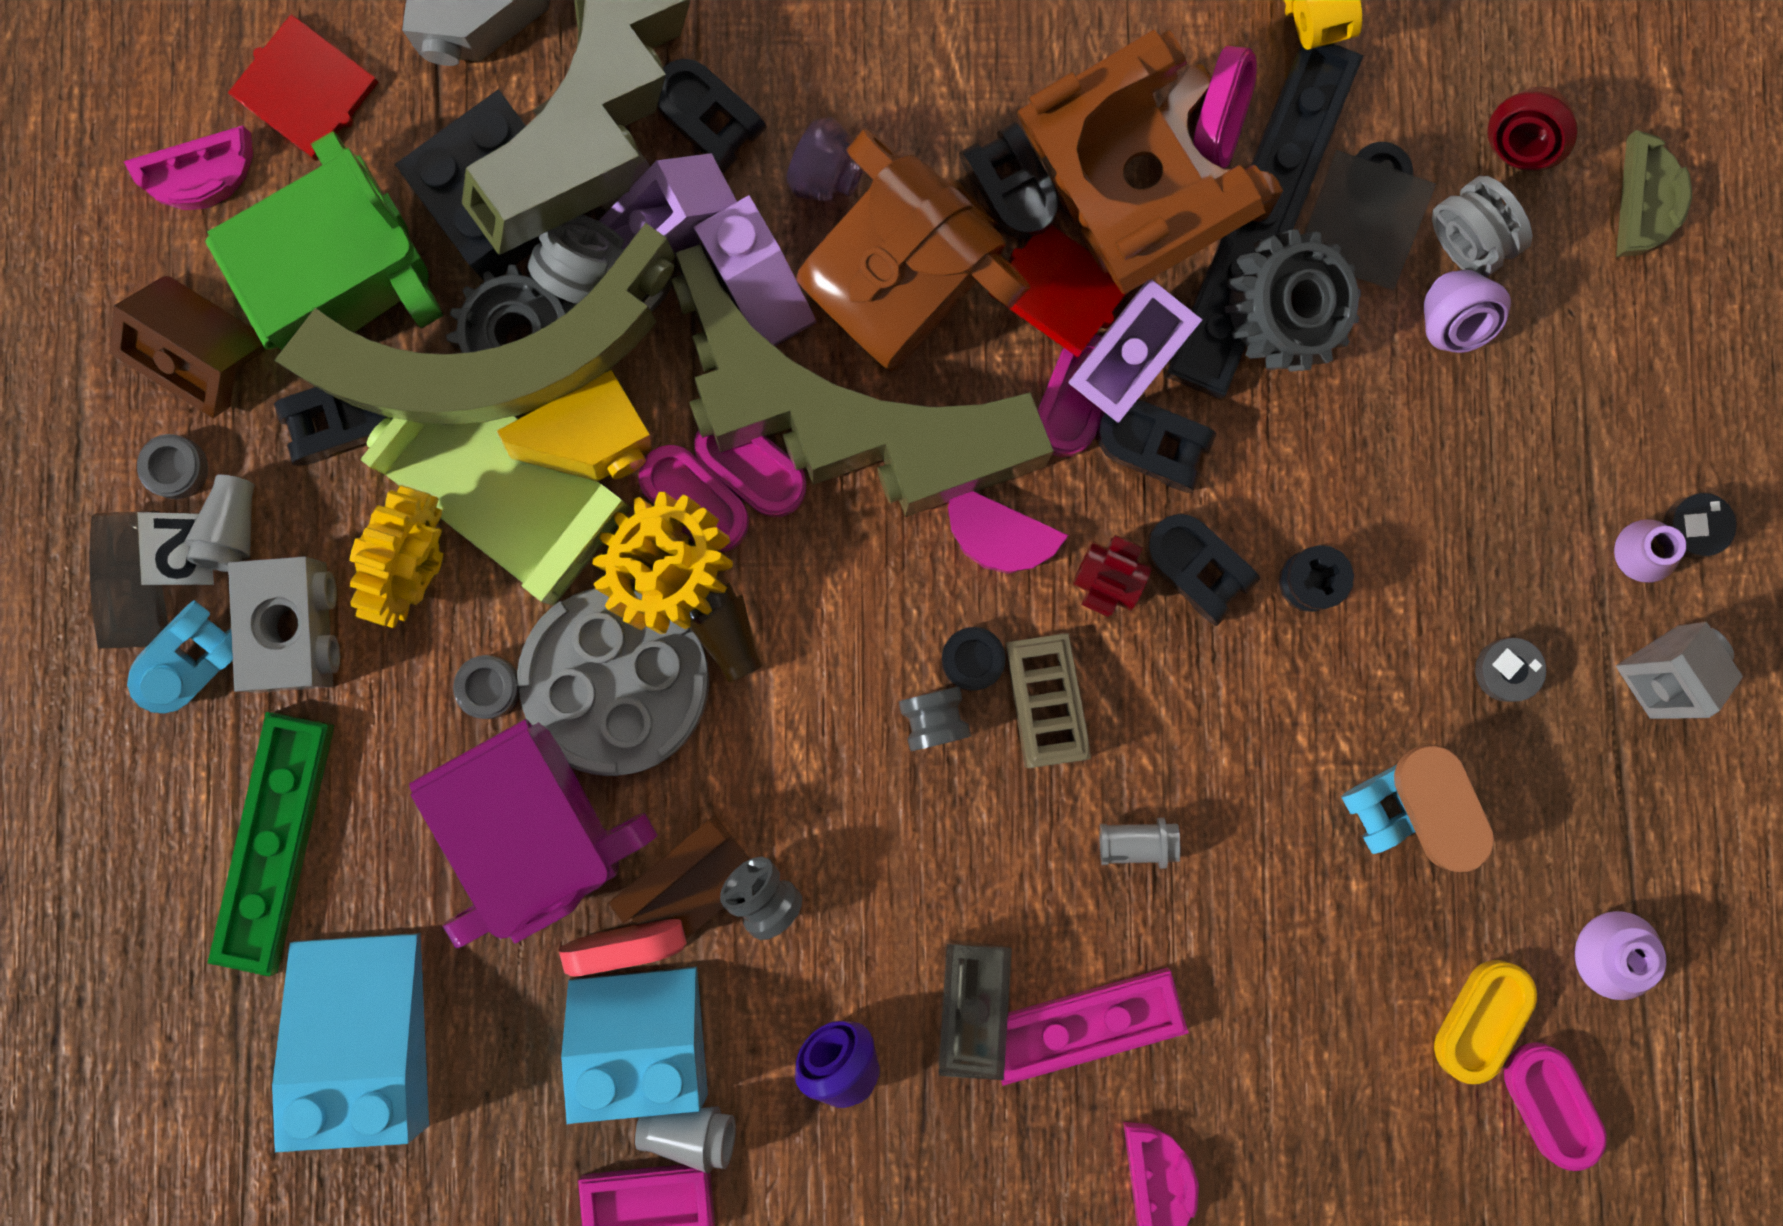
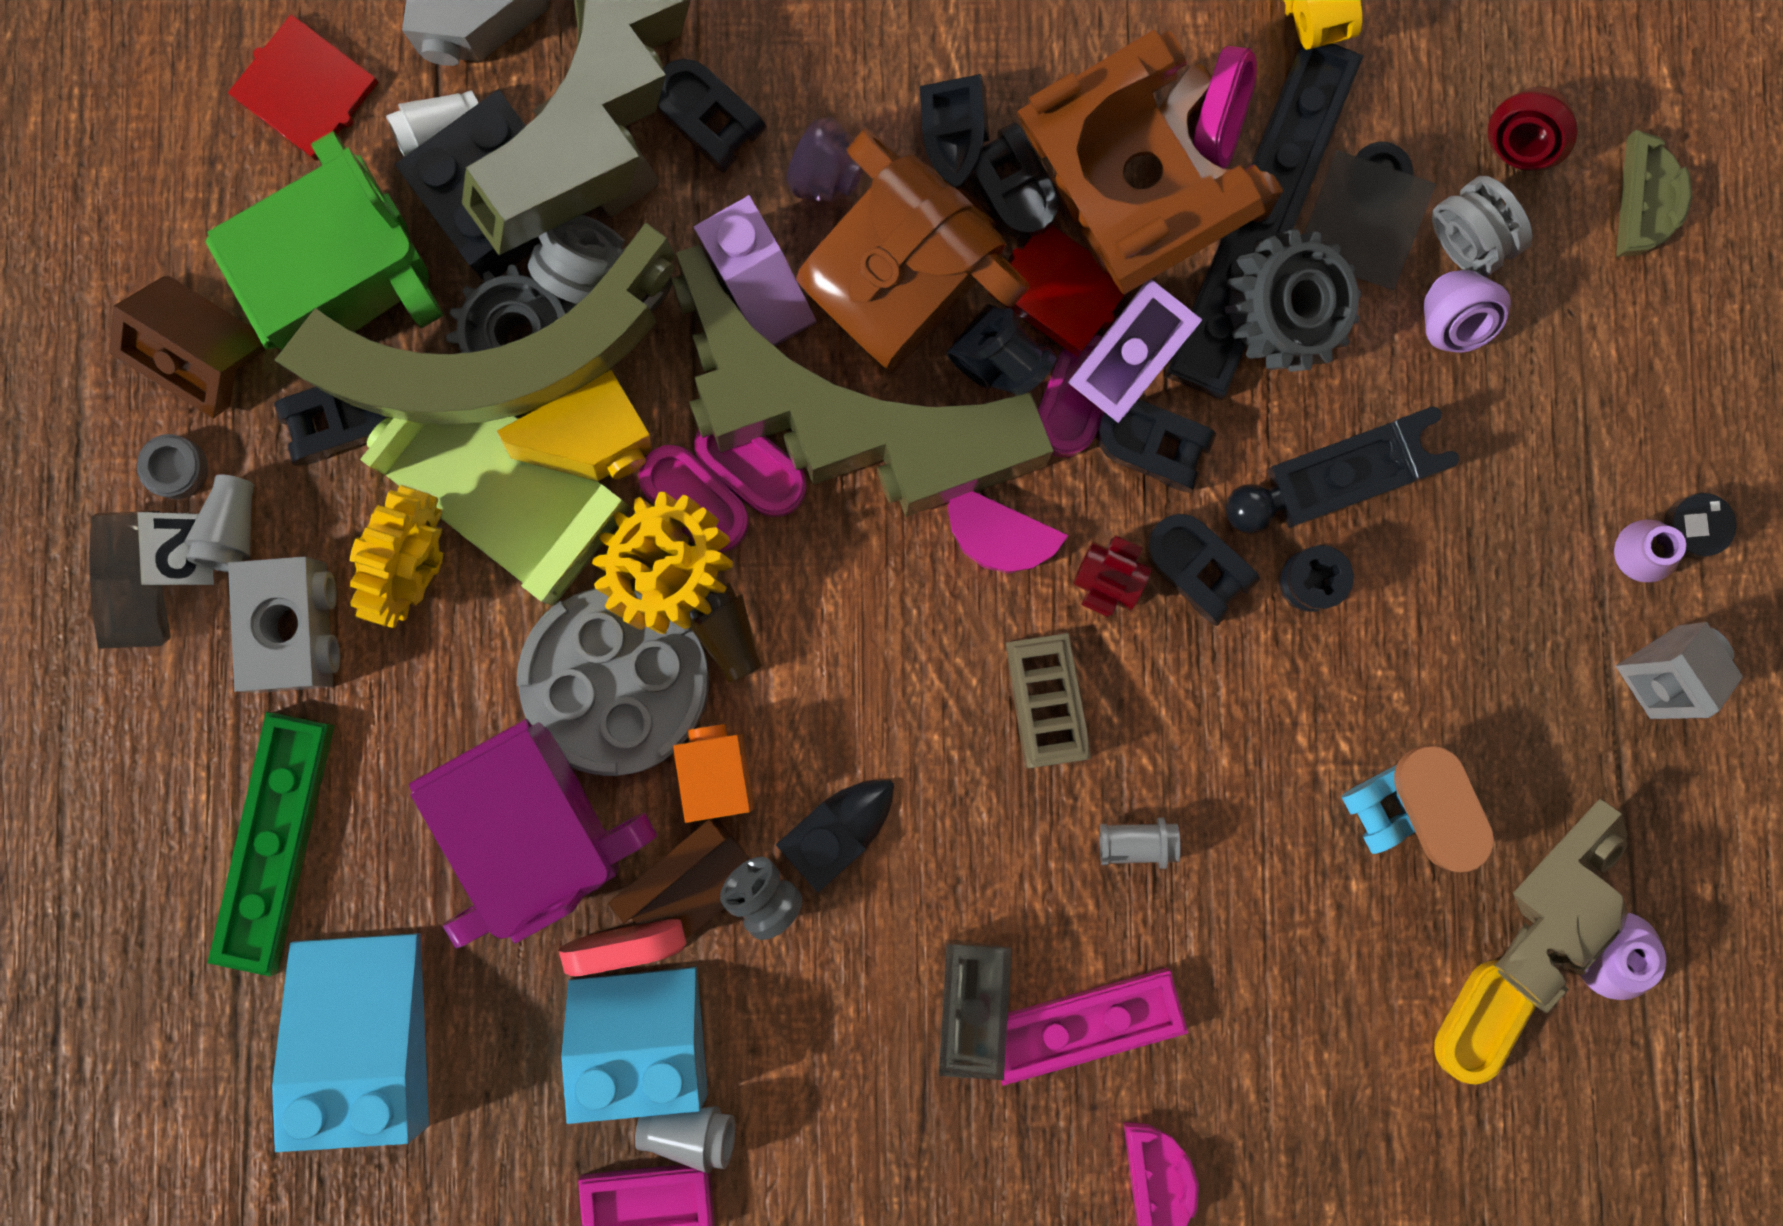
(167, 677): medium azure plate -> none
(196, 171): dark pink tile -> none
(424, 118): none -> white cone
(486, 687): flat silver tile -> none
(672, 200): lavender slope -> none
(713, 774): none -> orange brick
(838, 831): none -> black plate
(838, 1064): dark purple cone -> none
(934, 719): dark grey wheel -> none
(954, 126): none -> black plate
(973, 658): black tile -> none
(1000, 353): none -> black piece
(1341, 475): none -> black plate
(1510, 670): flat silver tile -> none
(1555, 1106): dark pink tile -> none
(1569, 907): none -> dark tan plate

